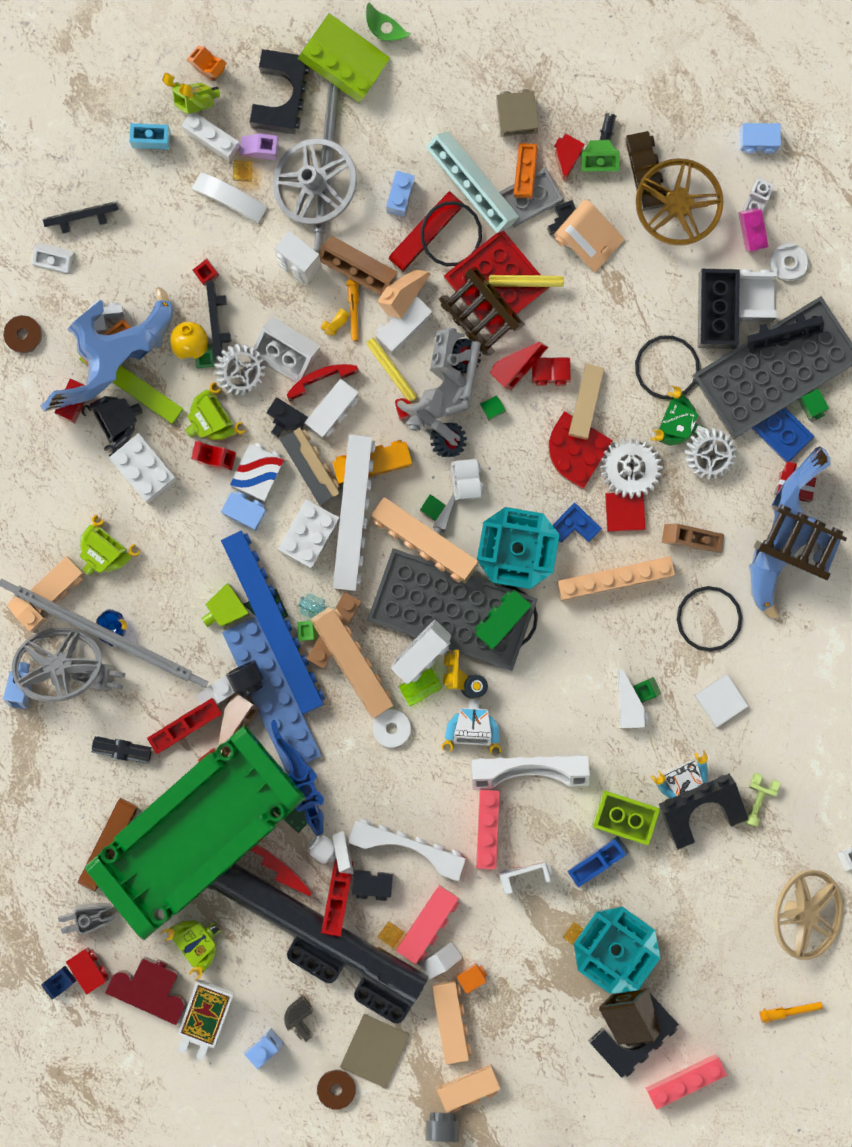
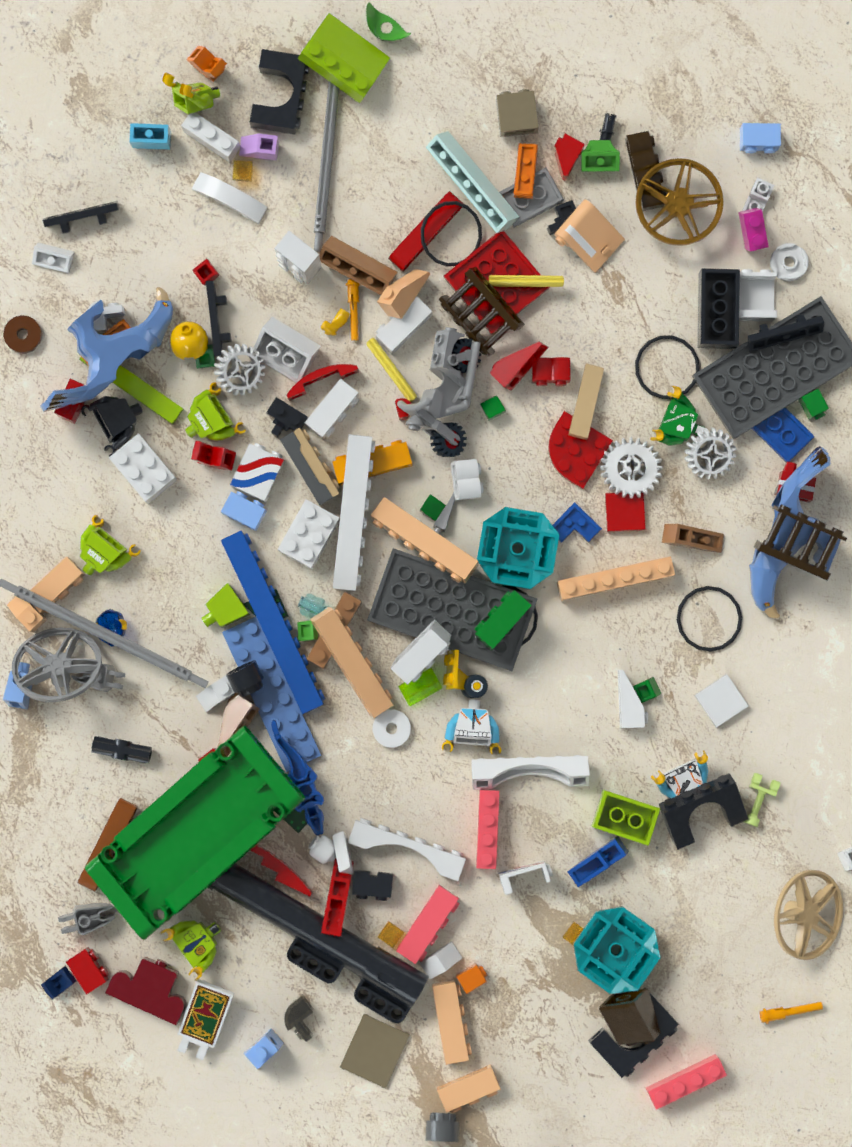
(184, 726): red slope -> none
(314, 181): light grey wheel -> none
(331, 1100): reddish brown tile -> none
(400, 193): light blue brick -> none

